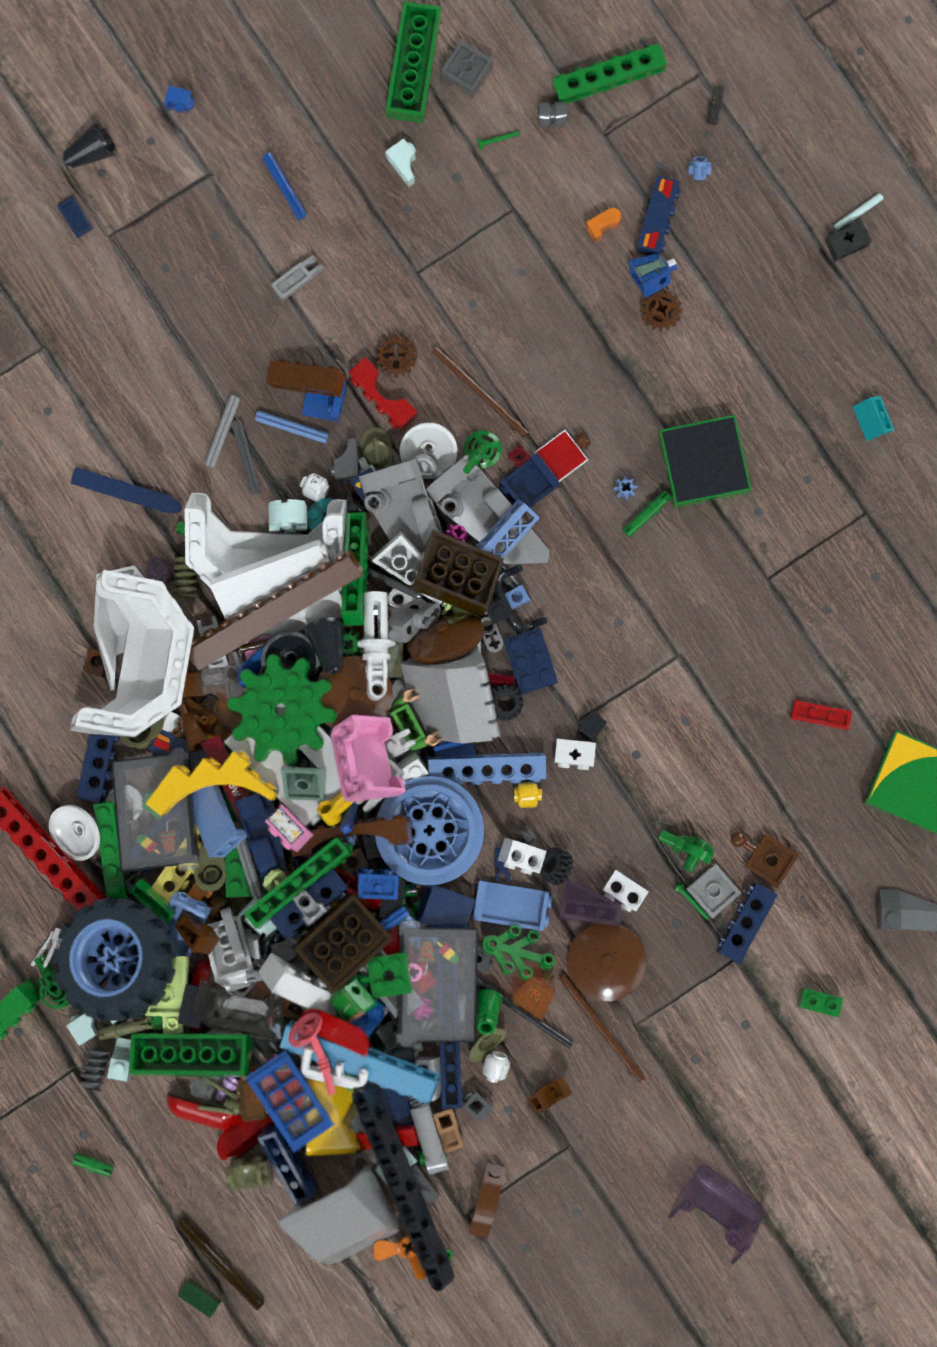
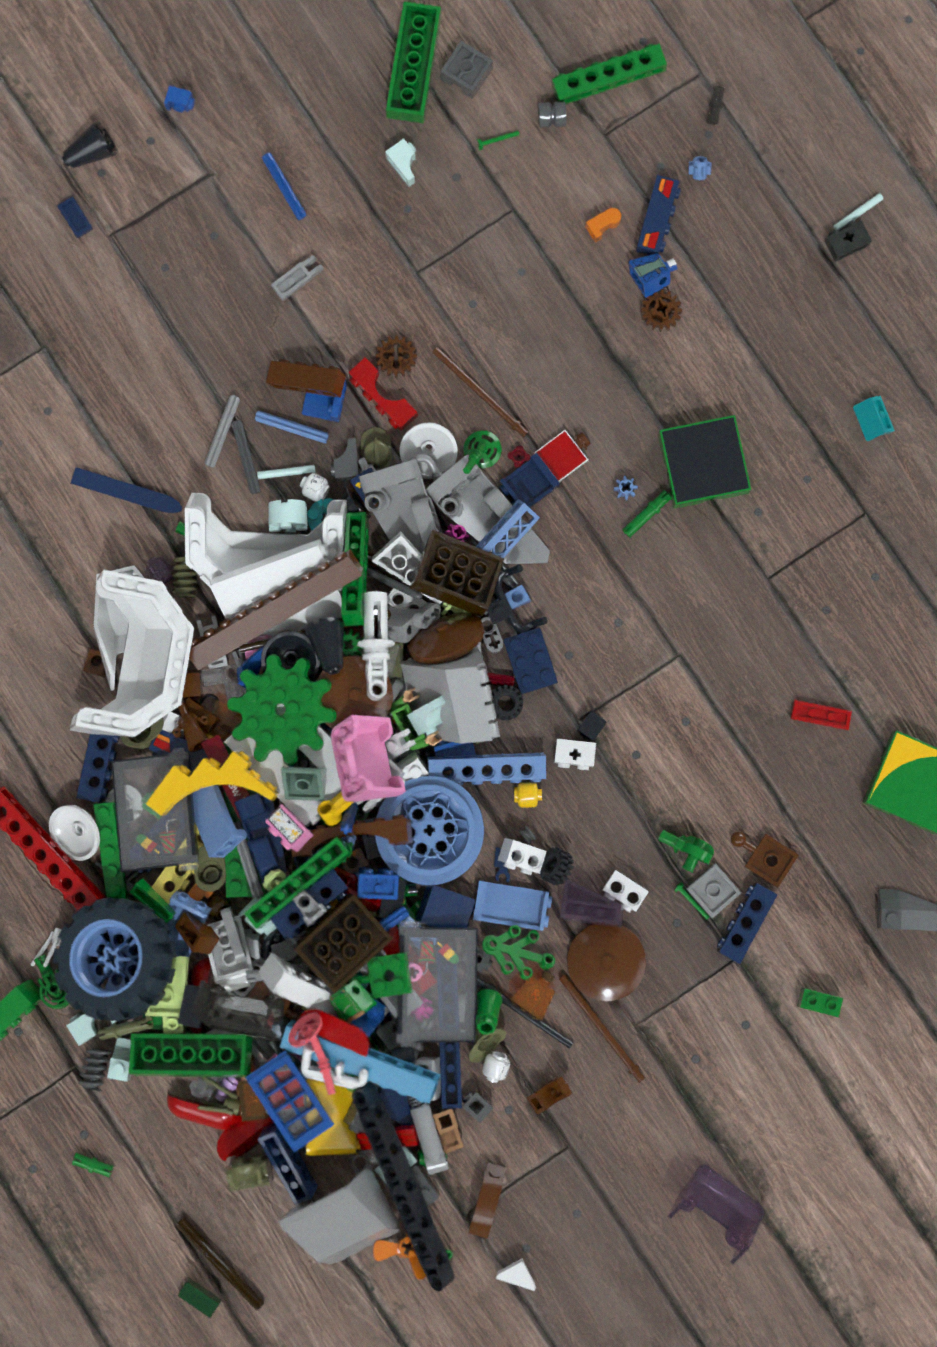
(286, 472): none -> light aqua bar
(427, 717): none -> light aqua arch
(517, 1274): none -> white slope

